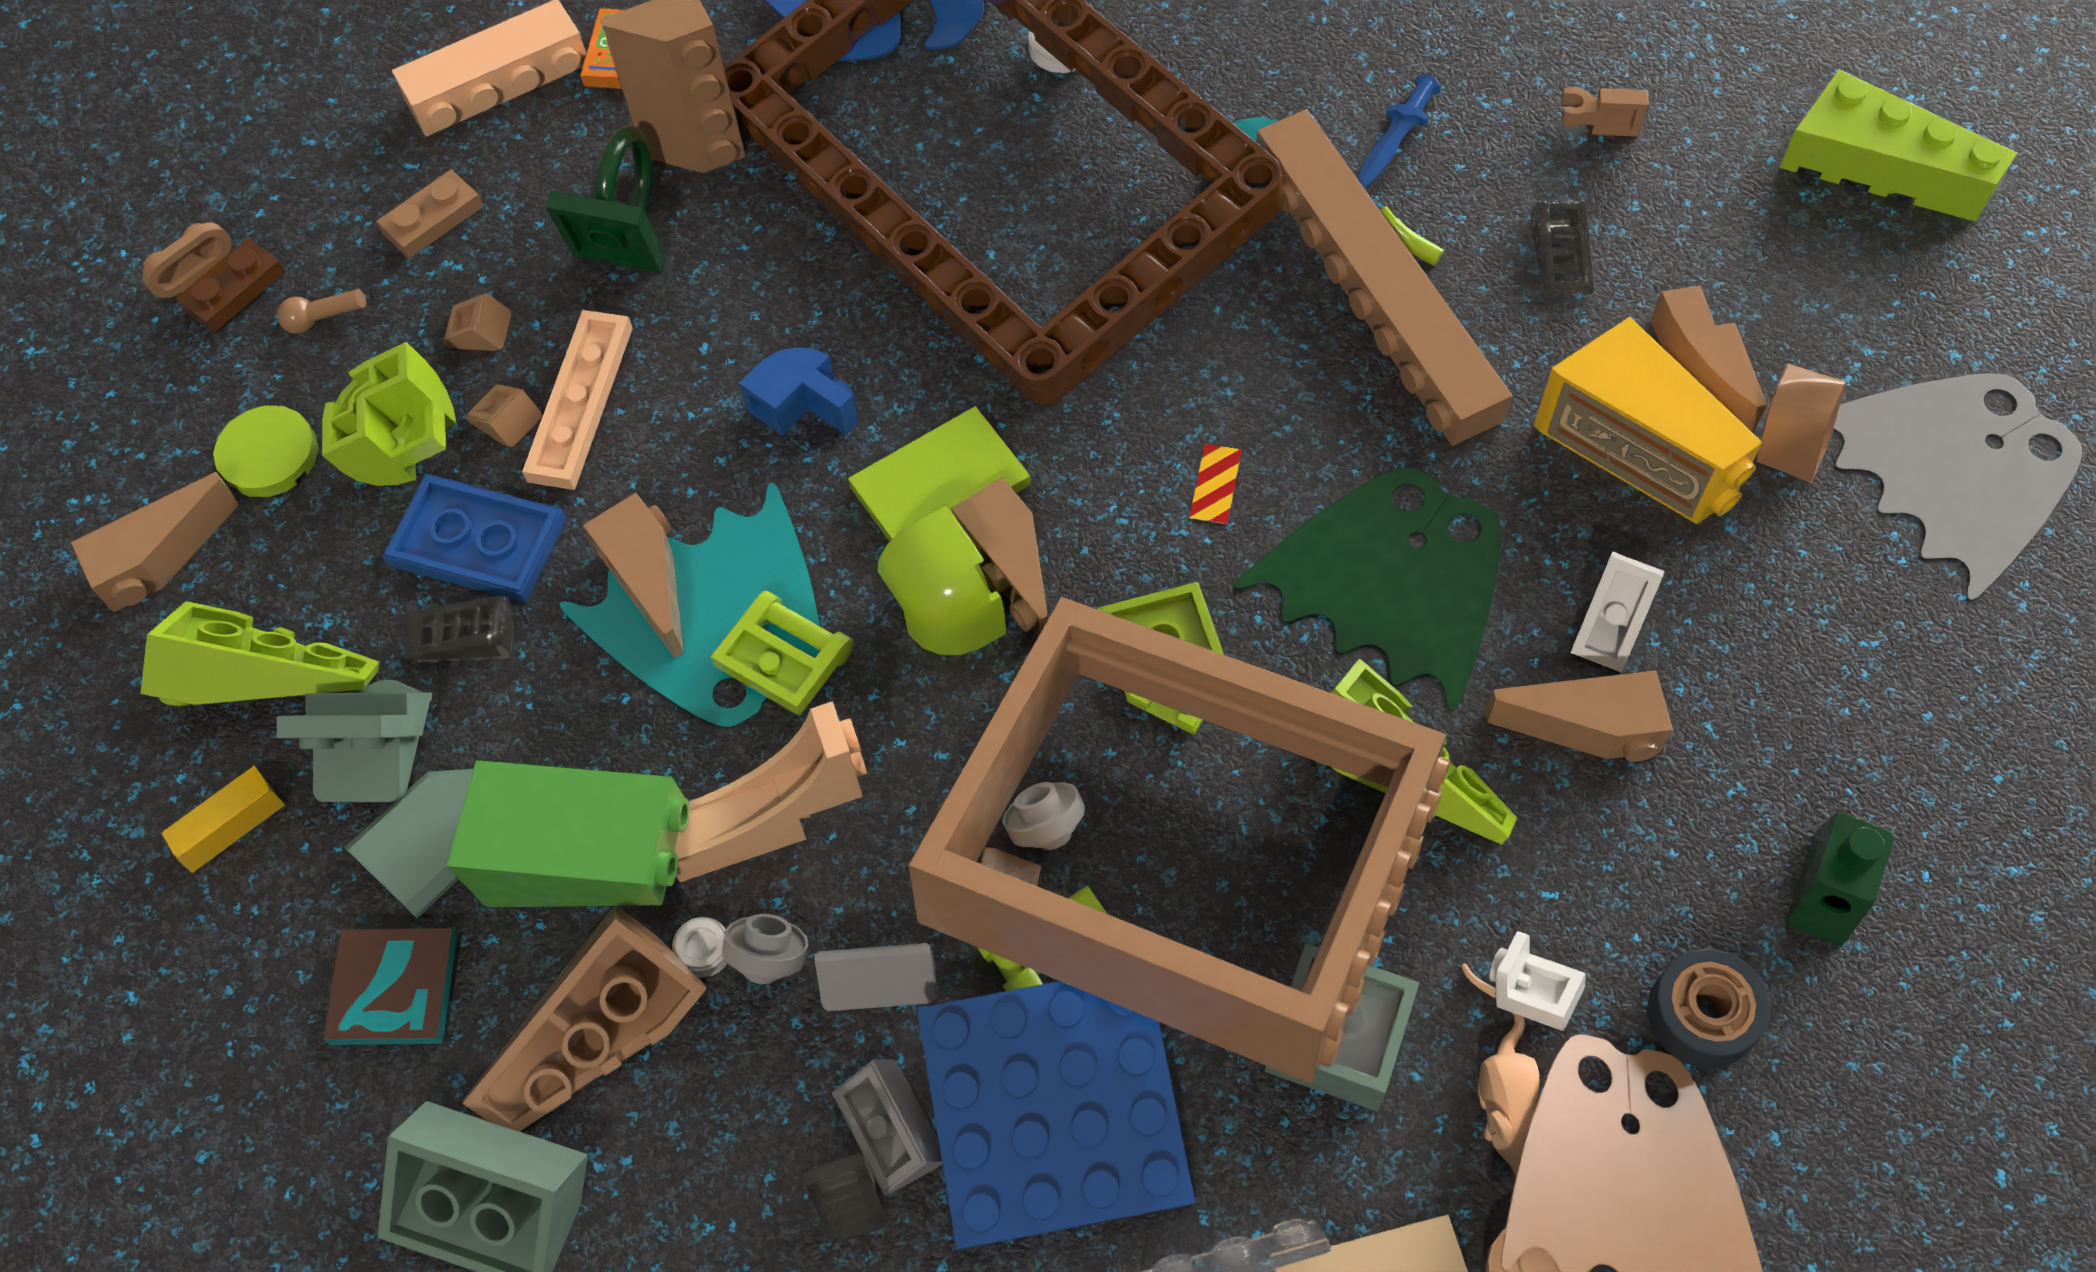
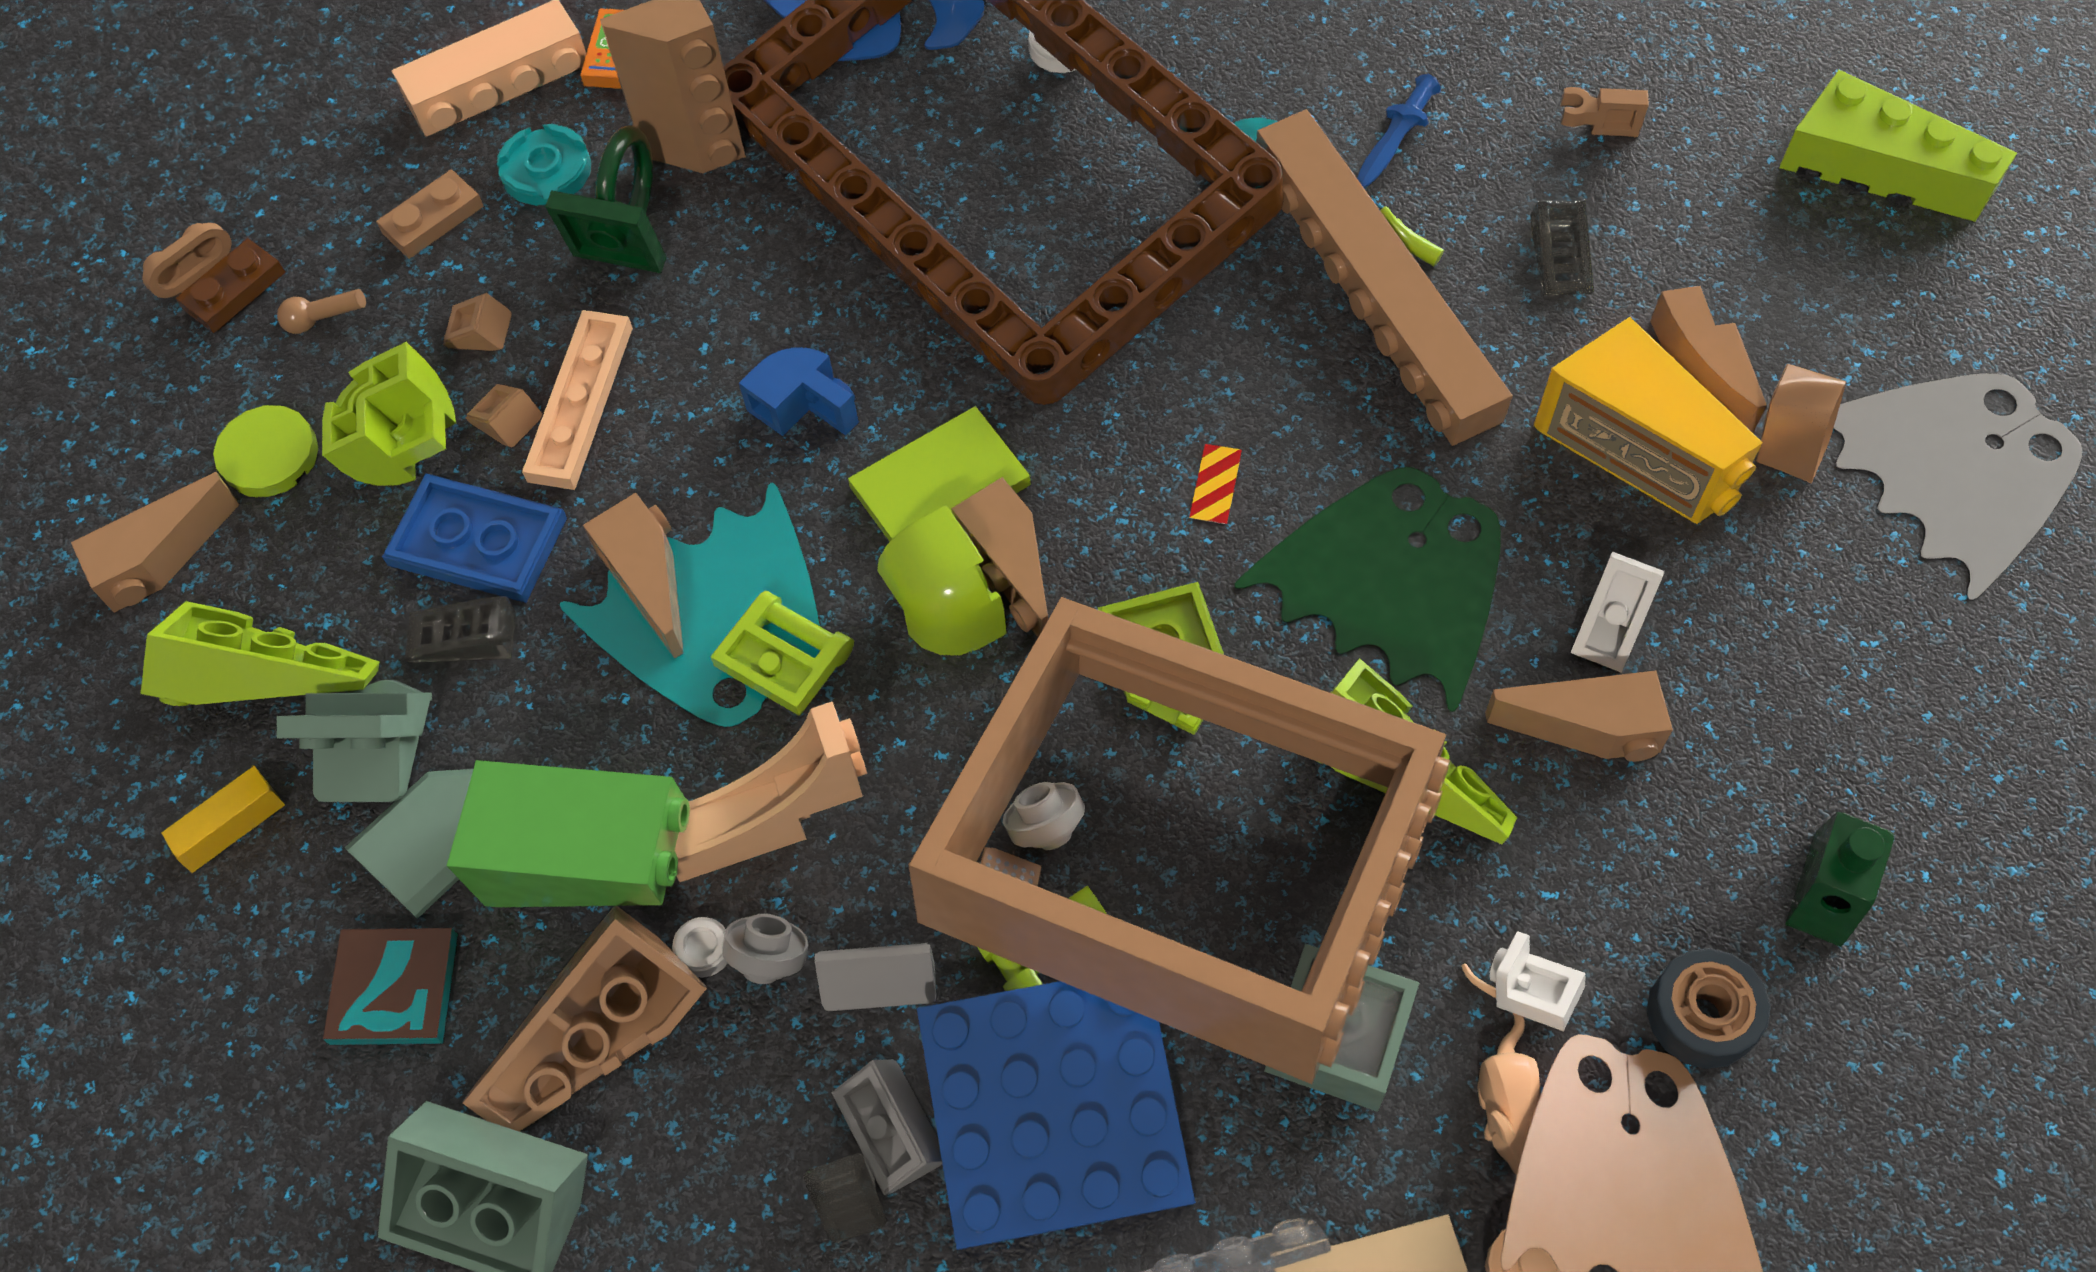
(543, 162): none -> teal tile

